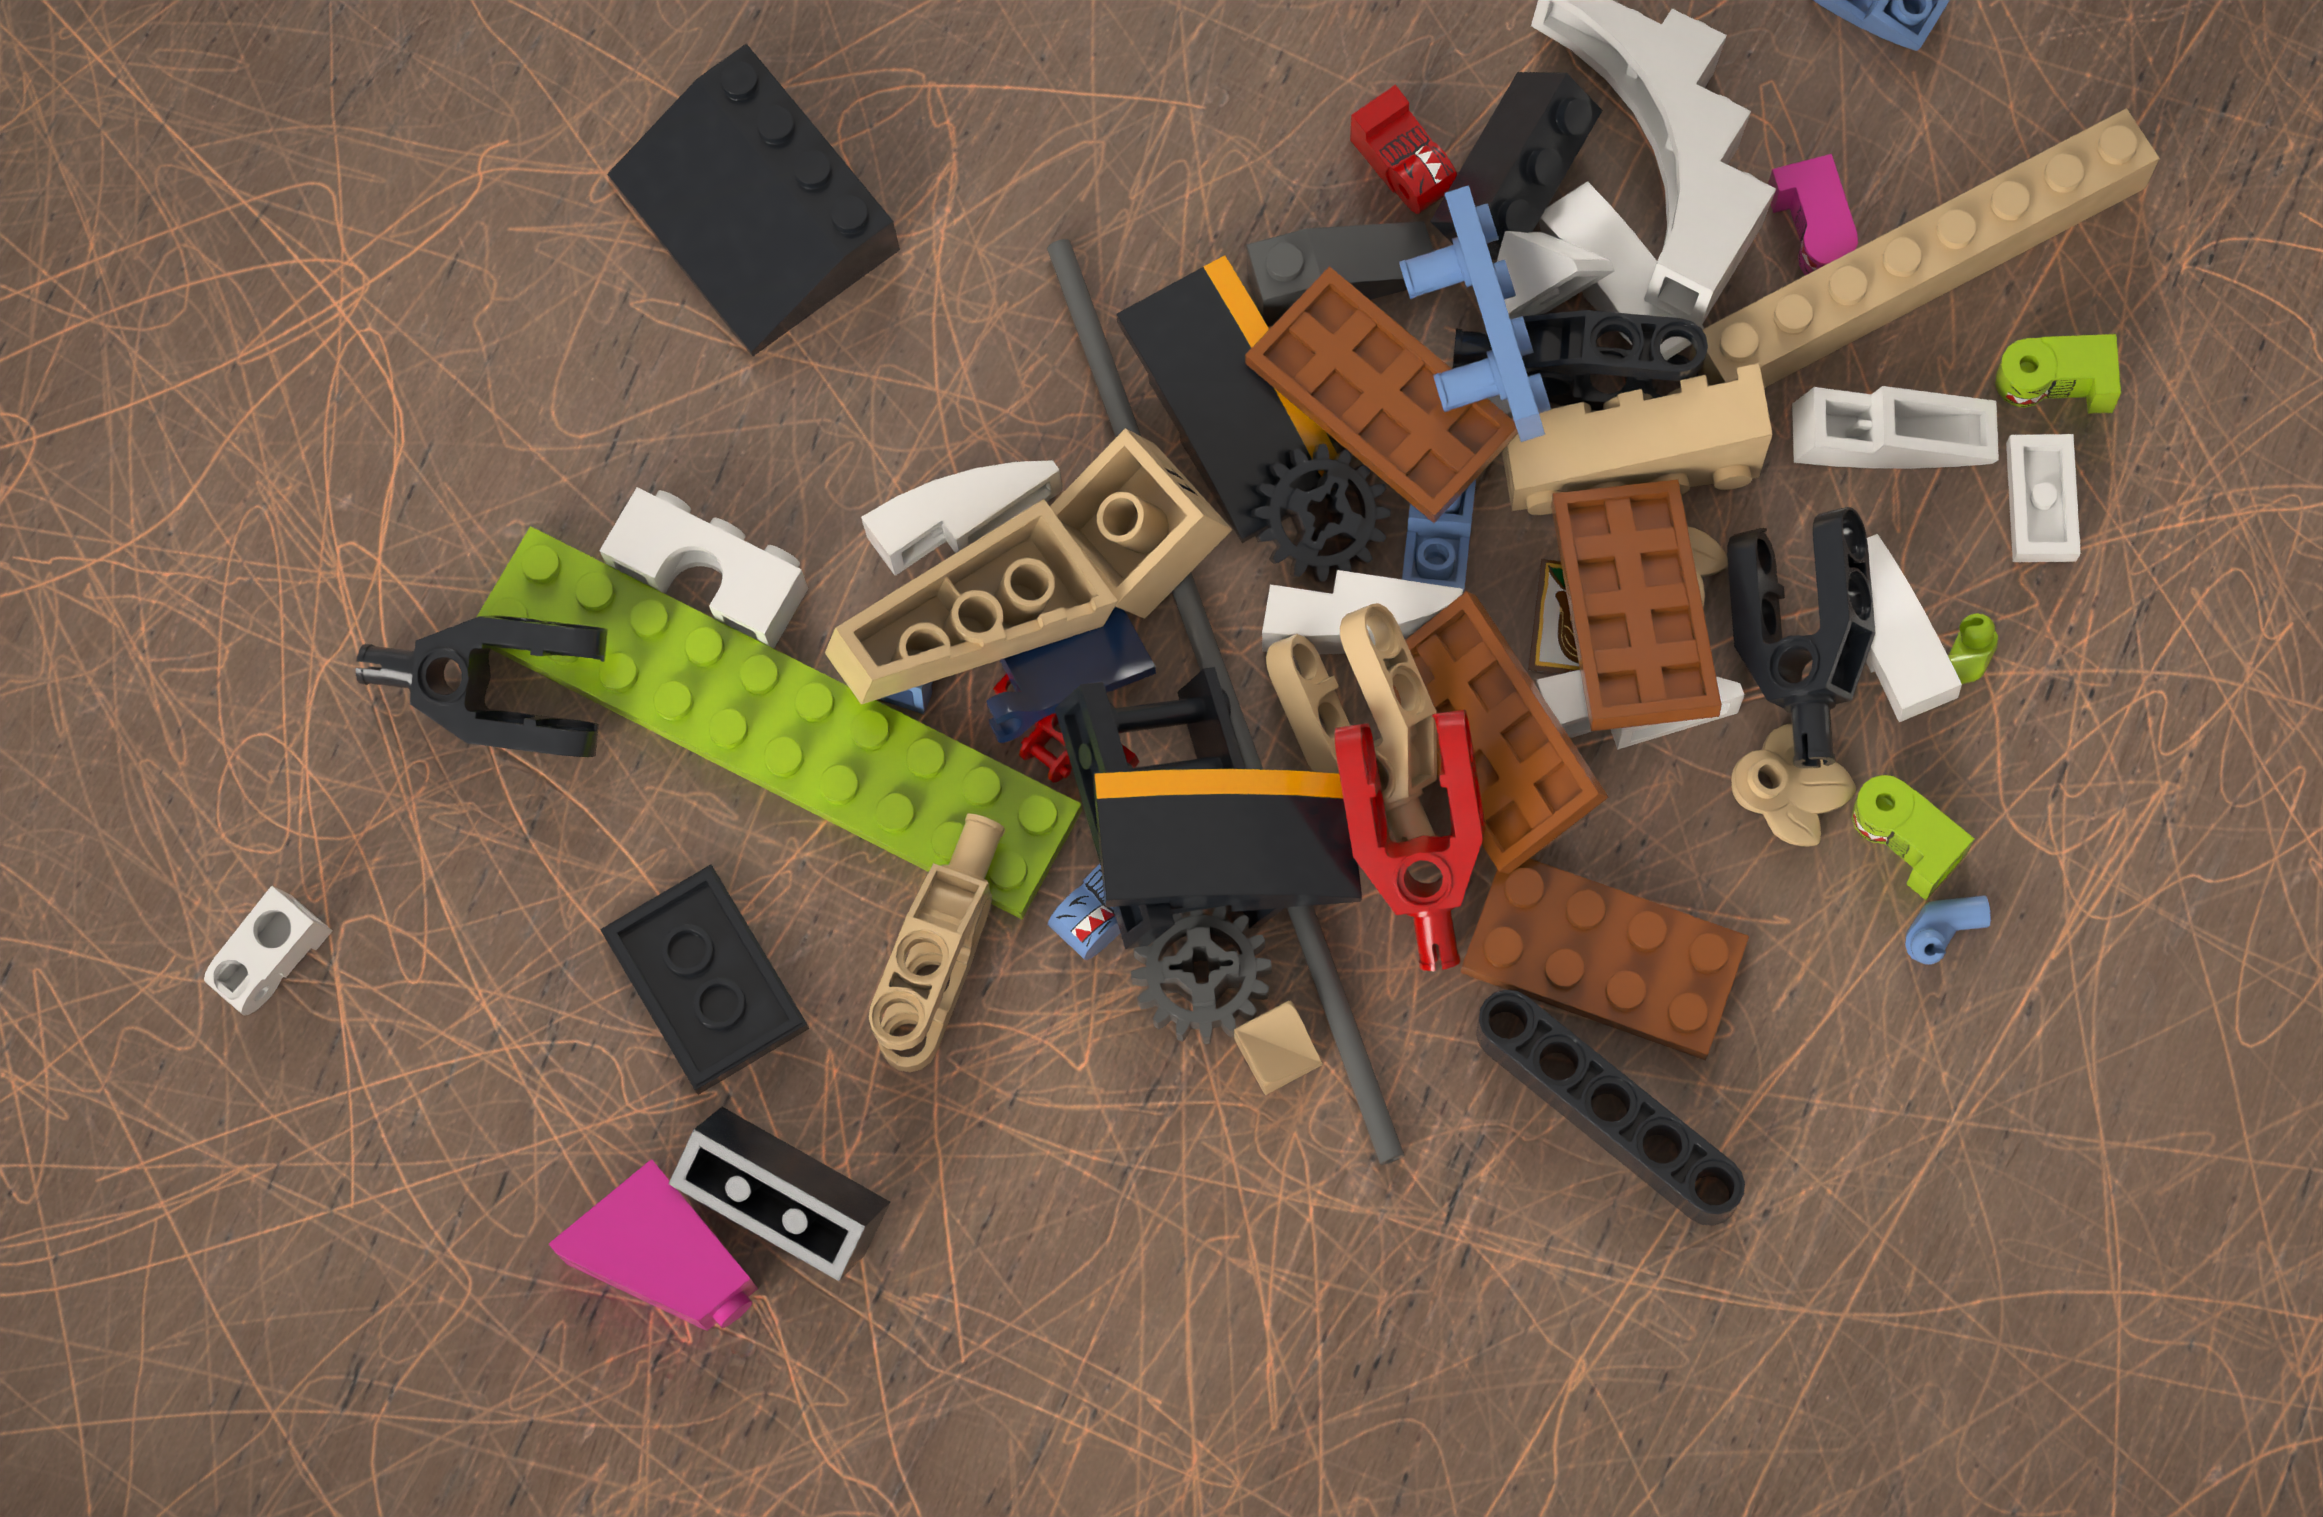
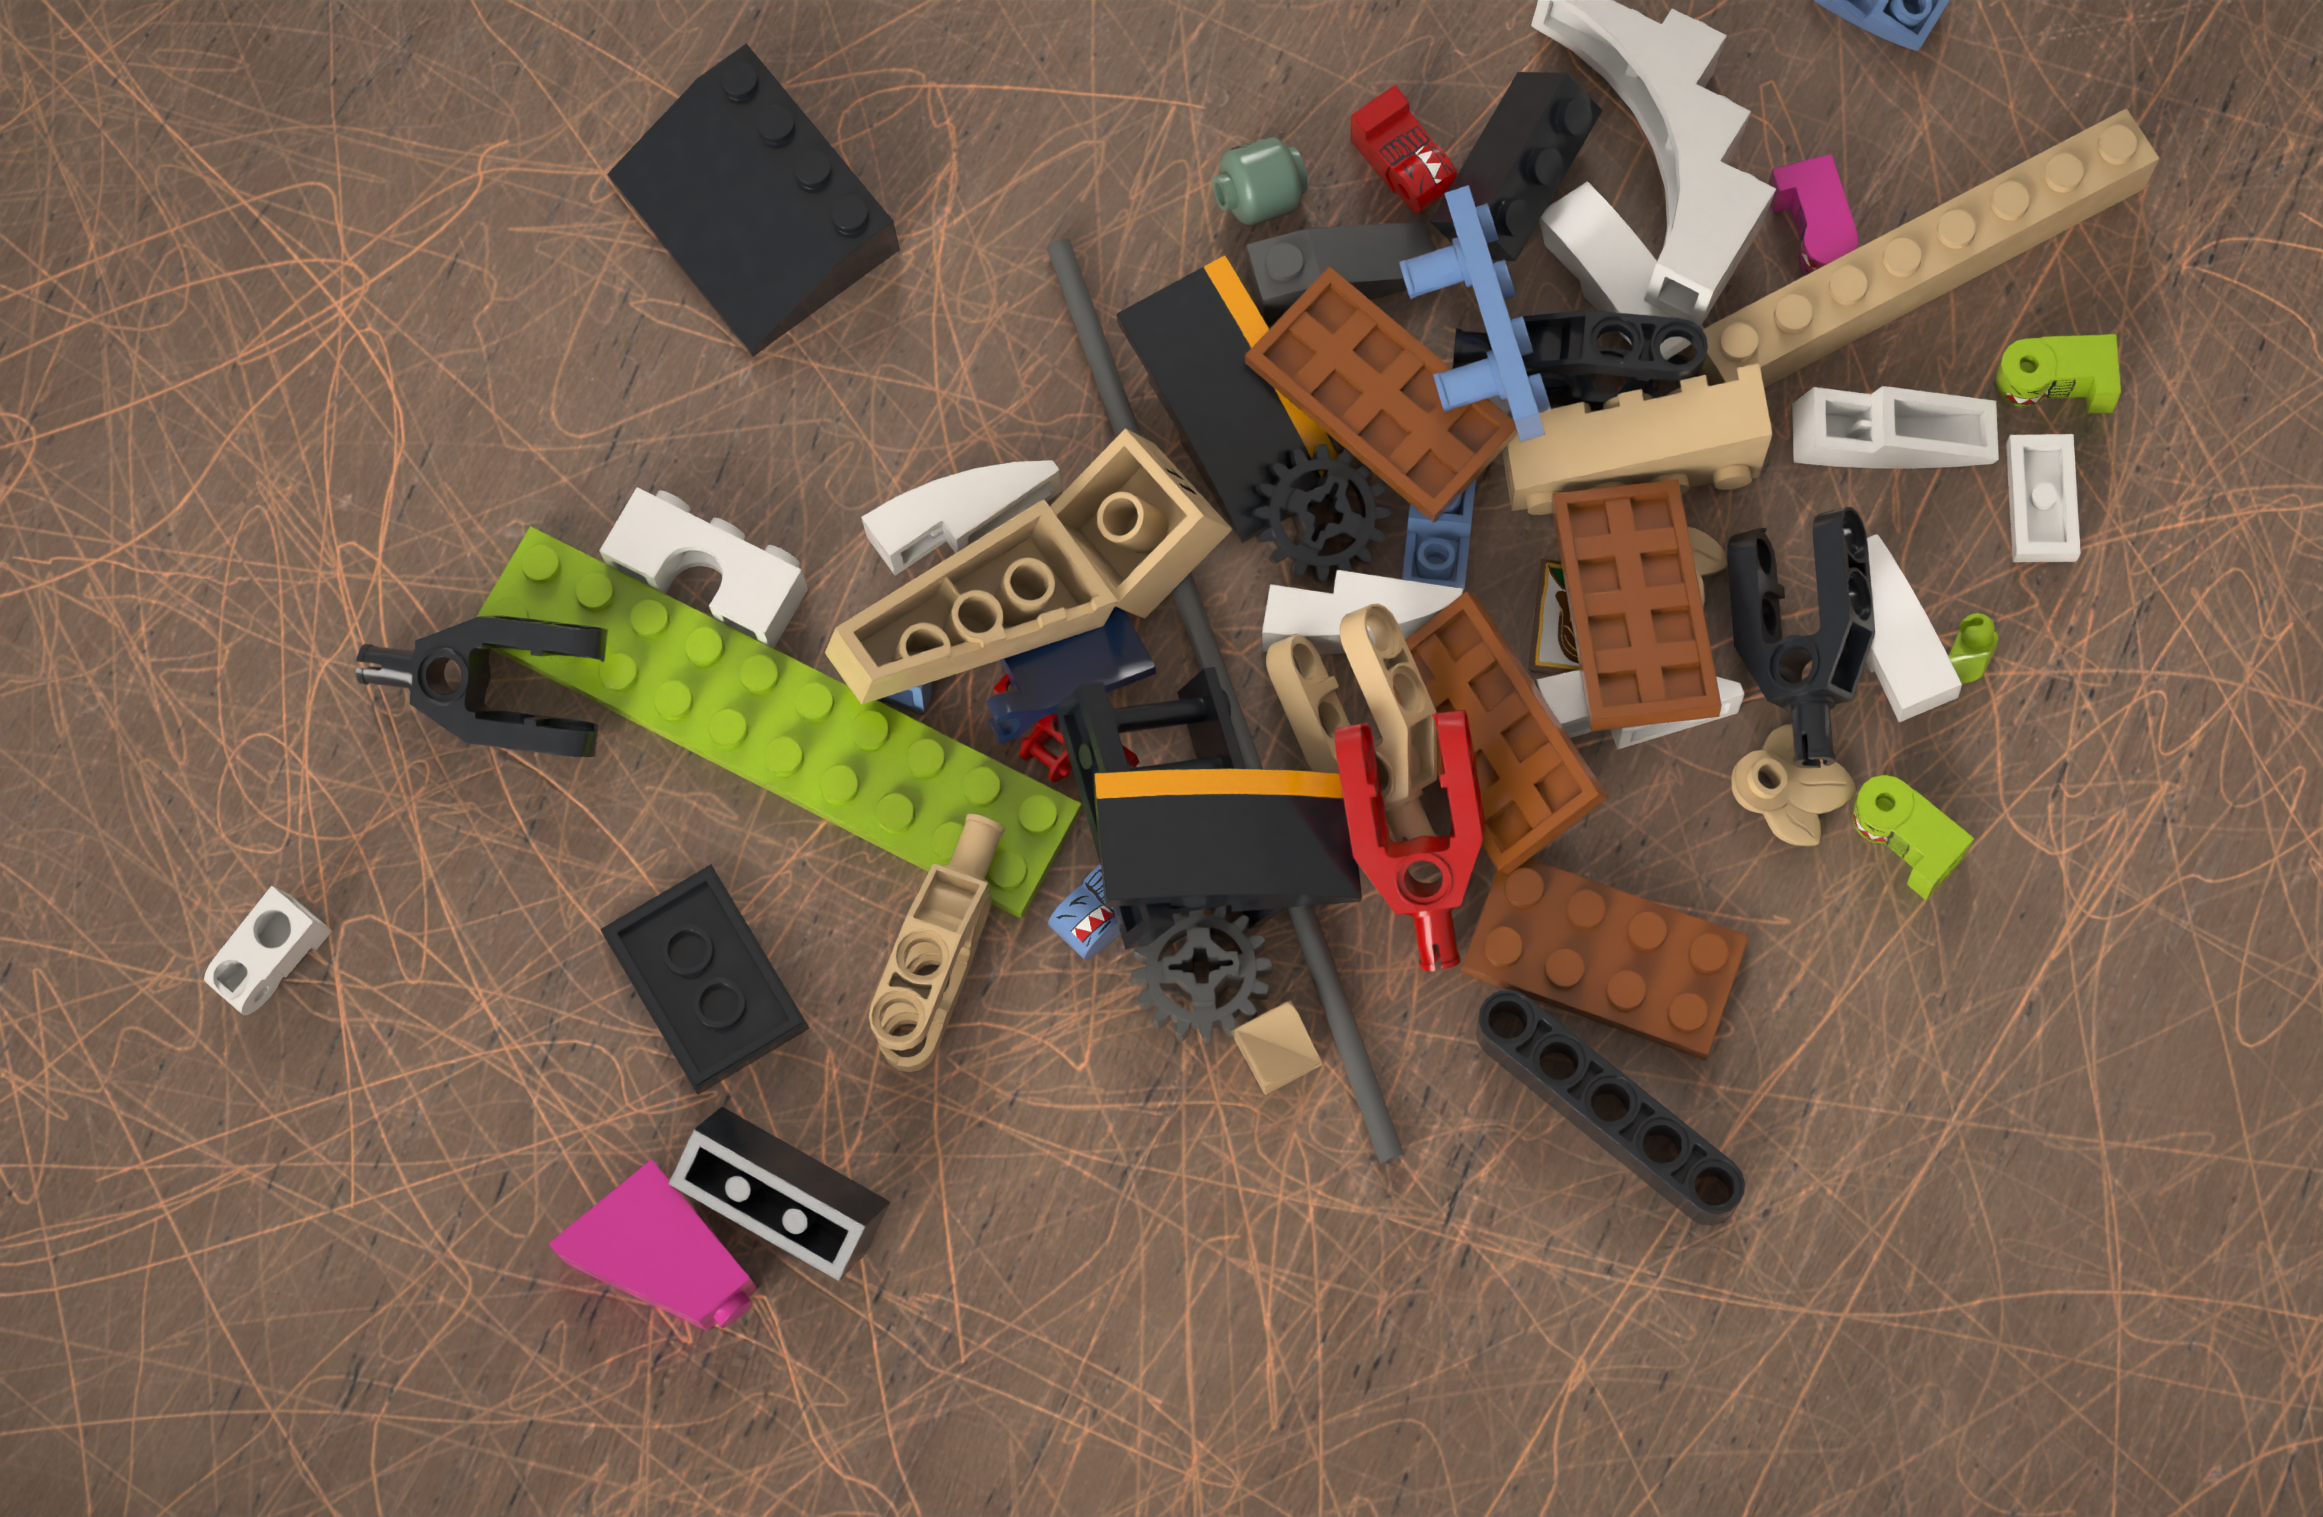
(1260, 180): none -> sand green head
(1547, 271): white slope -> none
(1938, 923): medium blue arm -> none

